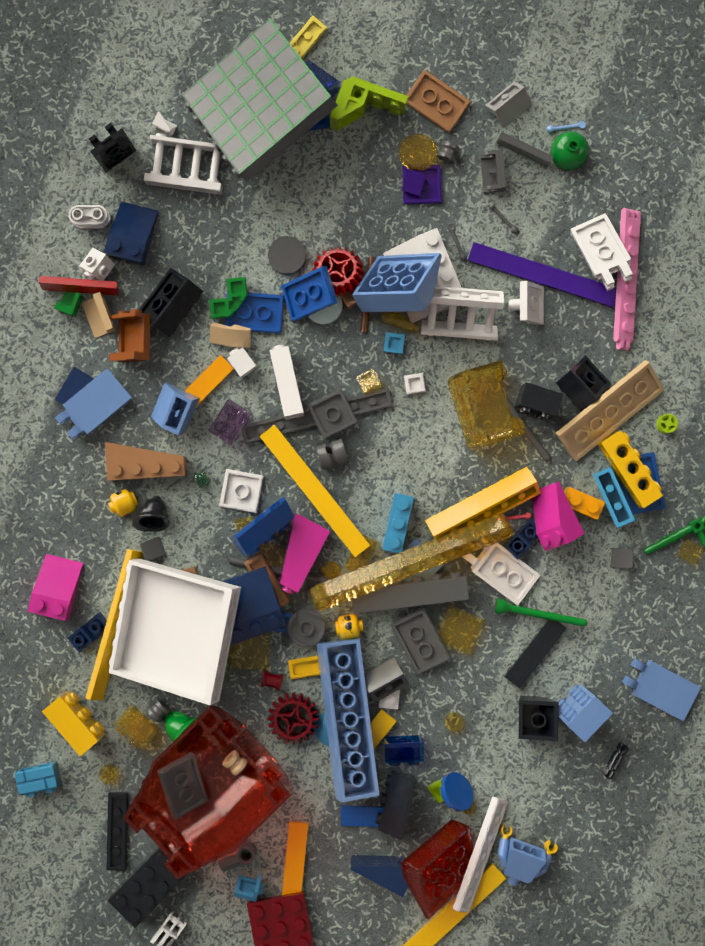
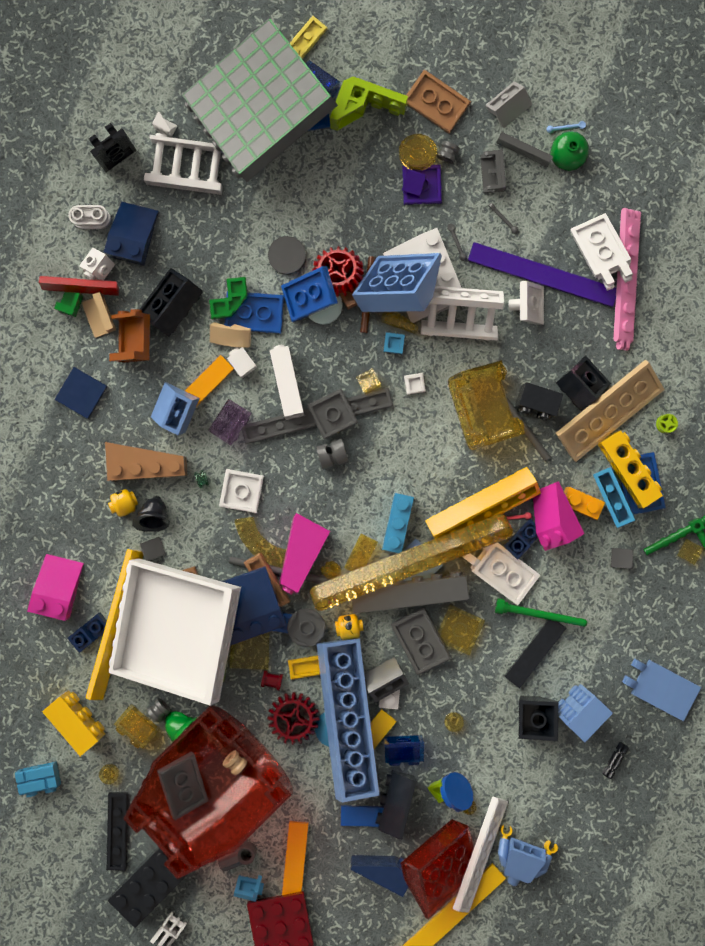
(94, 404): medium blue tile -> none
(263, 527): blue wedge -> none
(314, 490): yellow tile -> none

